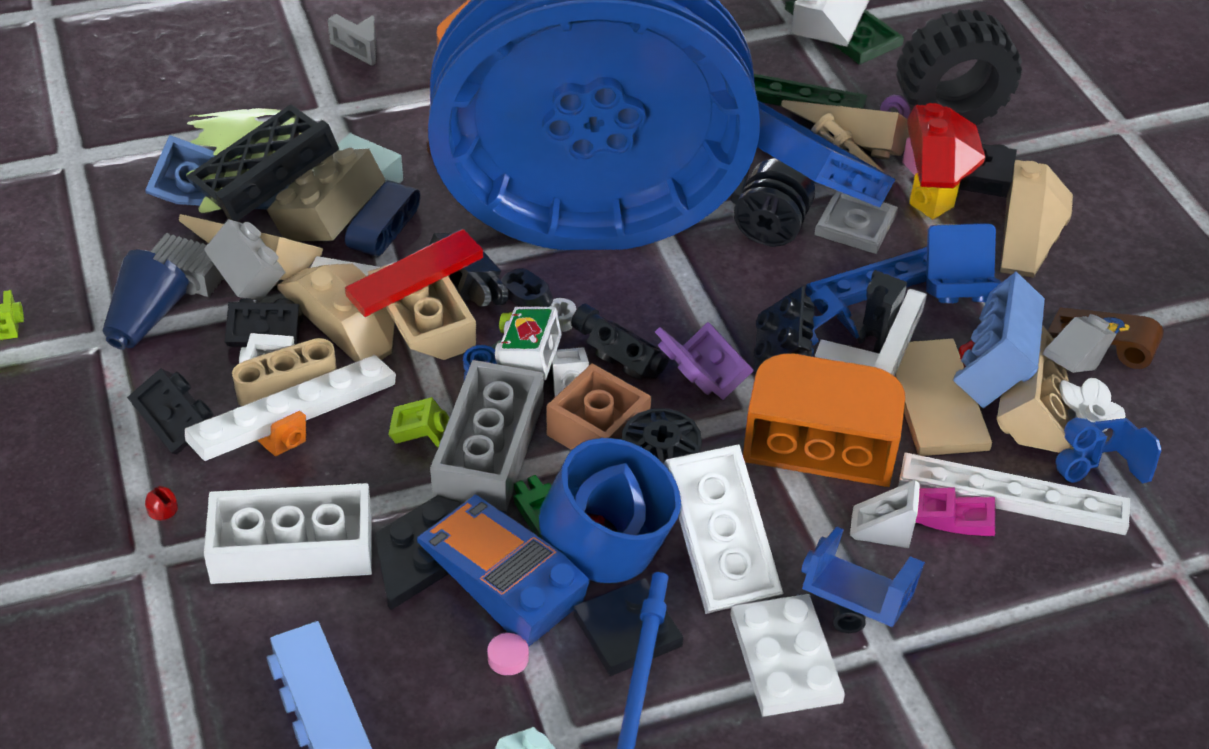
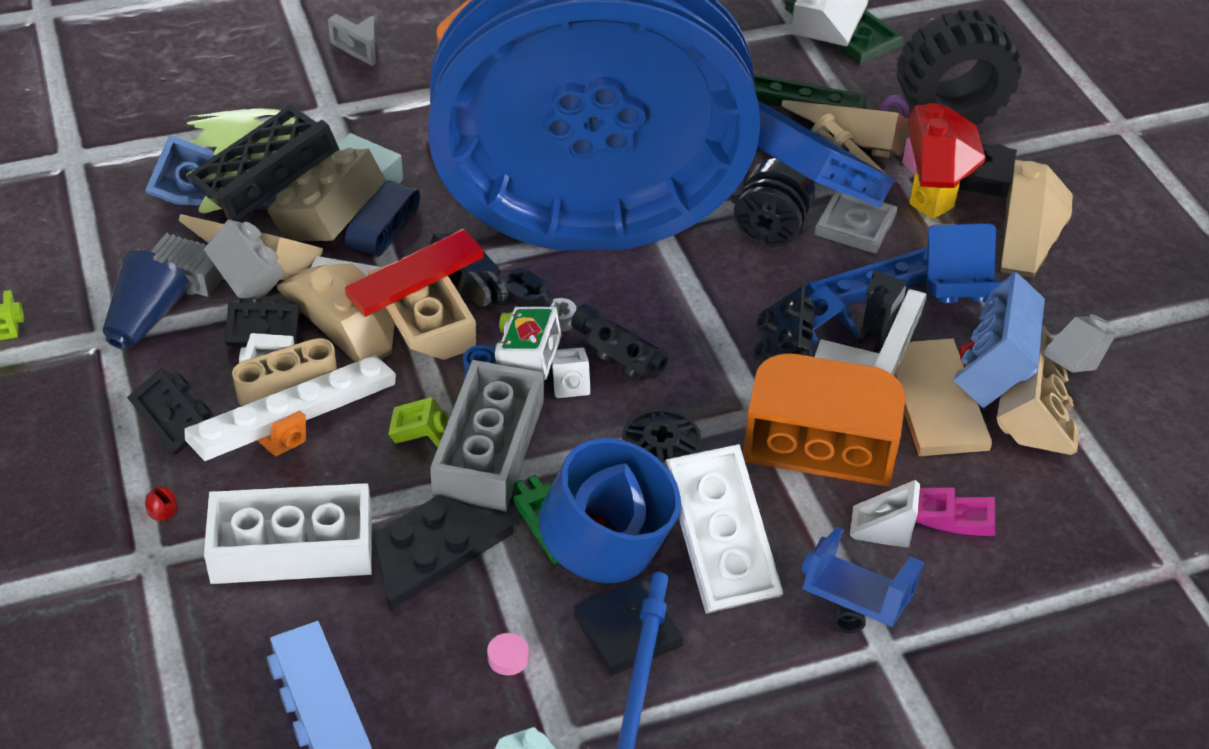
(506, 568): blue slope -> none
(593, 408): nougat brick -> none
(707, 360): medium lavender bracket -> none
(786, 655): white plate -> none
(1021, 493): white tile -> none
(1088, 443): blue piece -> none
(1091, 401): white plate -> none
(1135, 337): reddish brown door -> none

